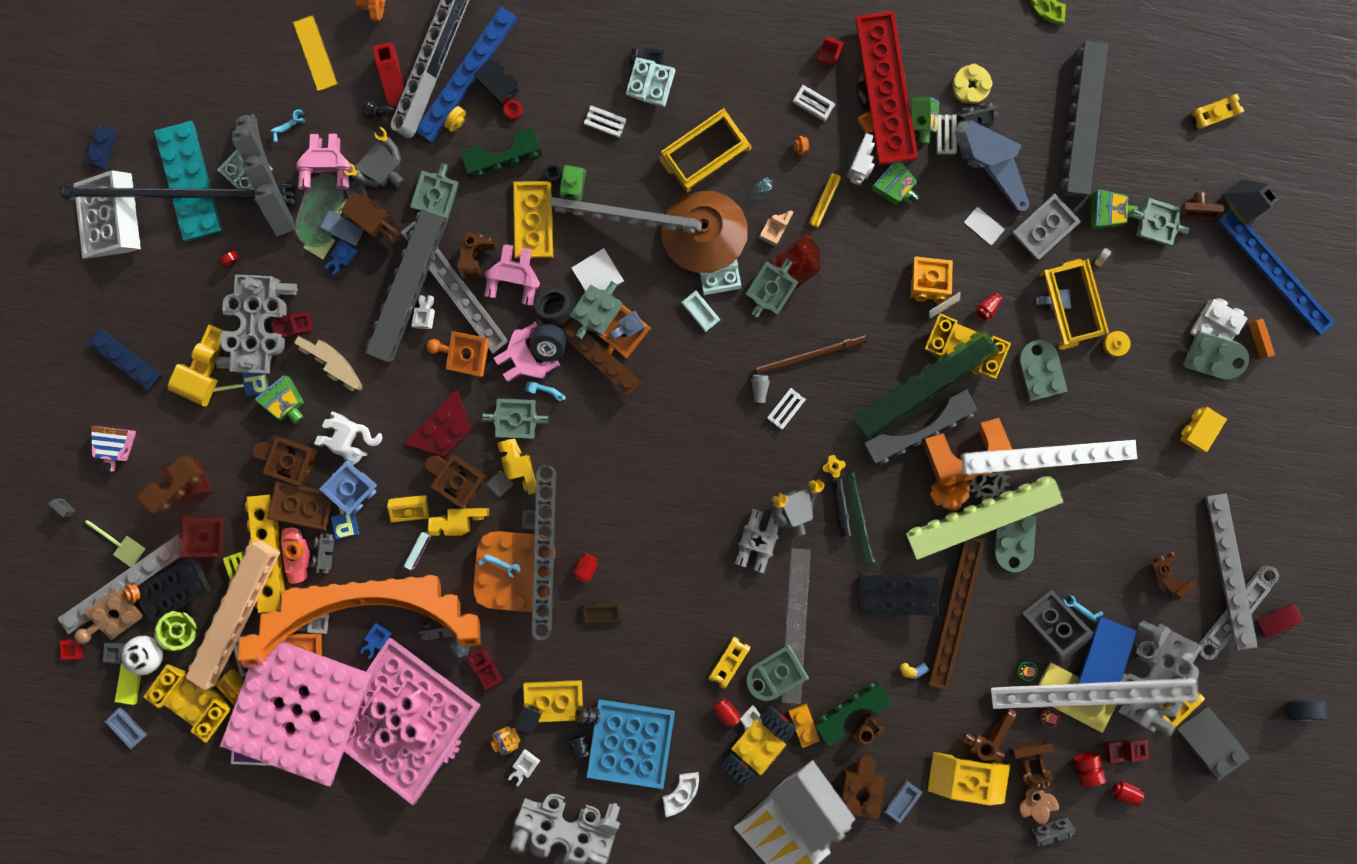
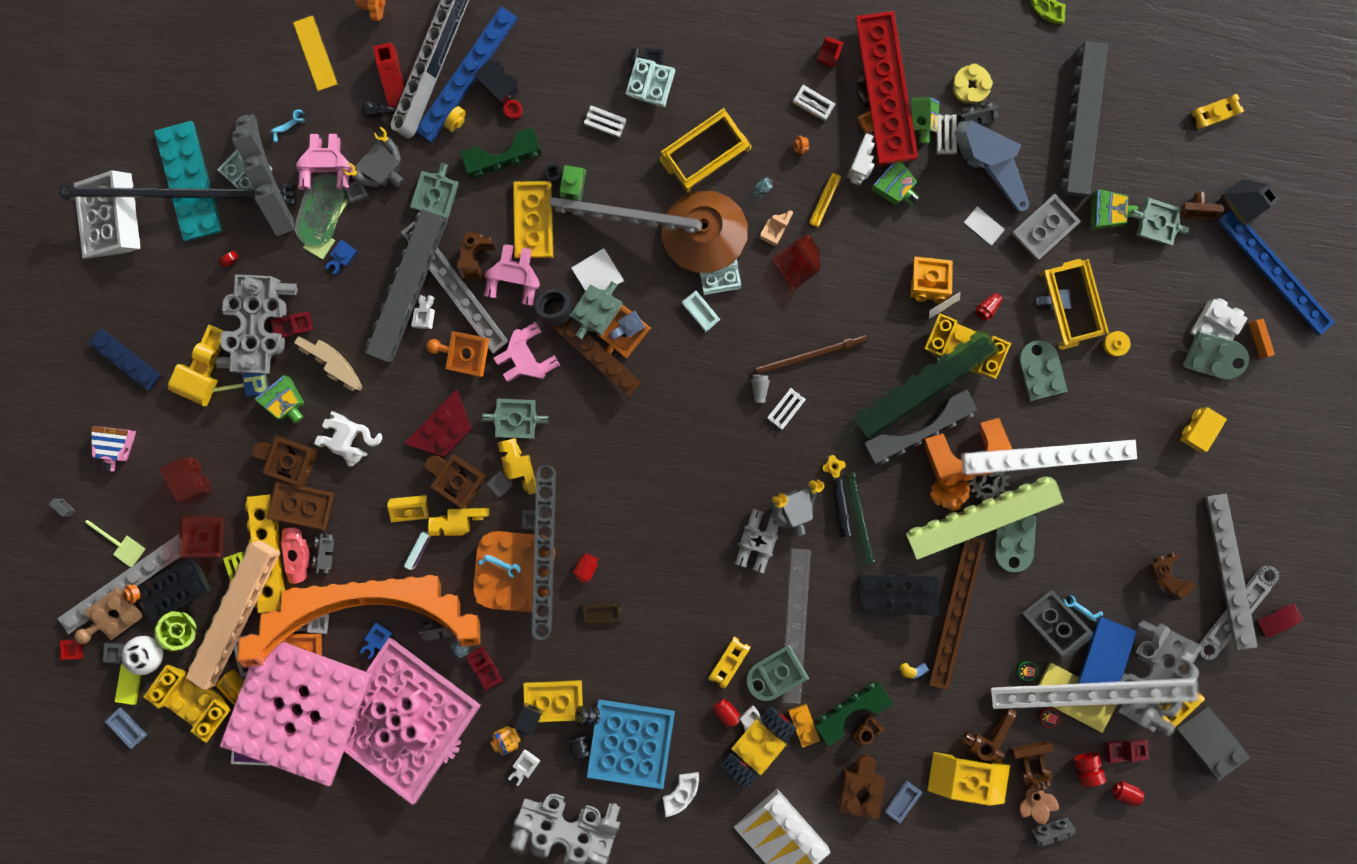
(101, 147): dark blue plate -> none
(184, 474): reddish brown arch -> none
(288, 550): orange plate -> none
(342, 228): sand blue tile -> none
(344, 524): blue piece -> none
(349, 488): medium blue plate -> none
(372, 219): reddish brown brick -> none
(532, 387): medium azure piece -> none
(548, 342): black wheel -> none
(772, 287): sand green plate -> none
(813, 807): light grey brick -> none
(1102, 257): light grey tile -> none
(1307, 710): black wheel -> none

